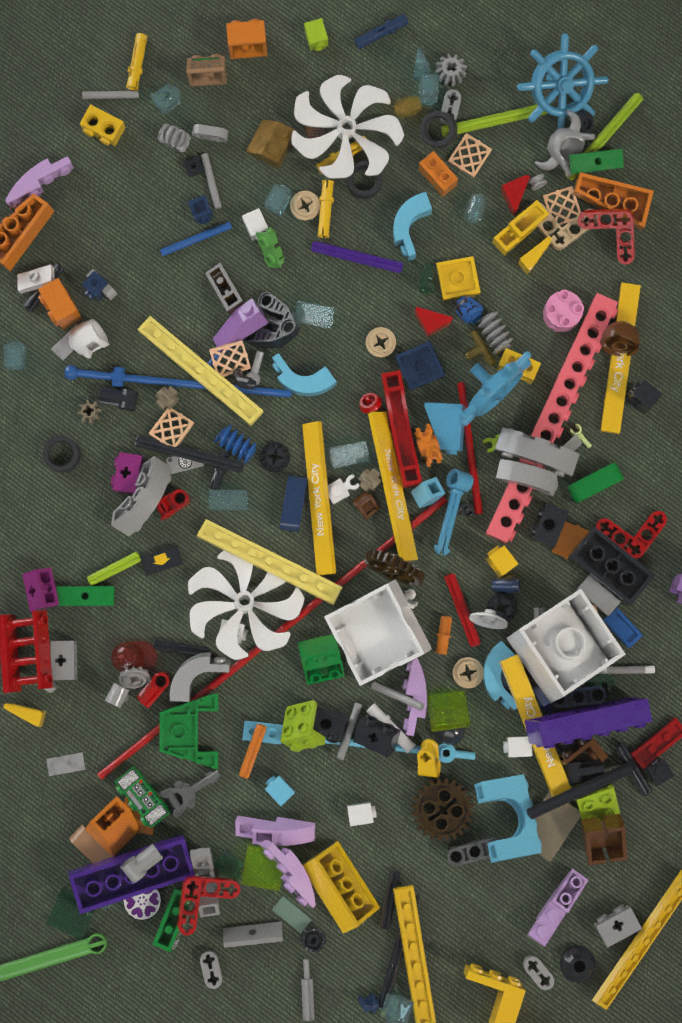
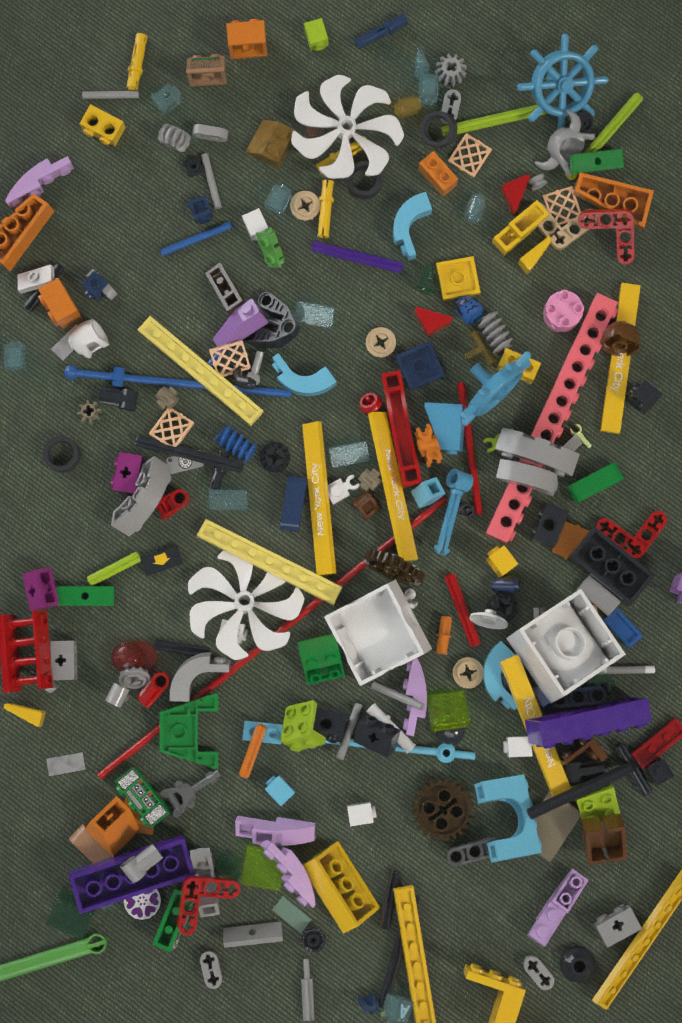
(428, 759): yellow piece -> none

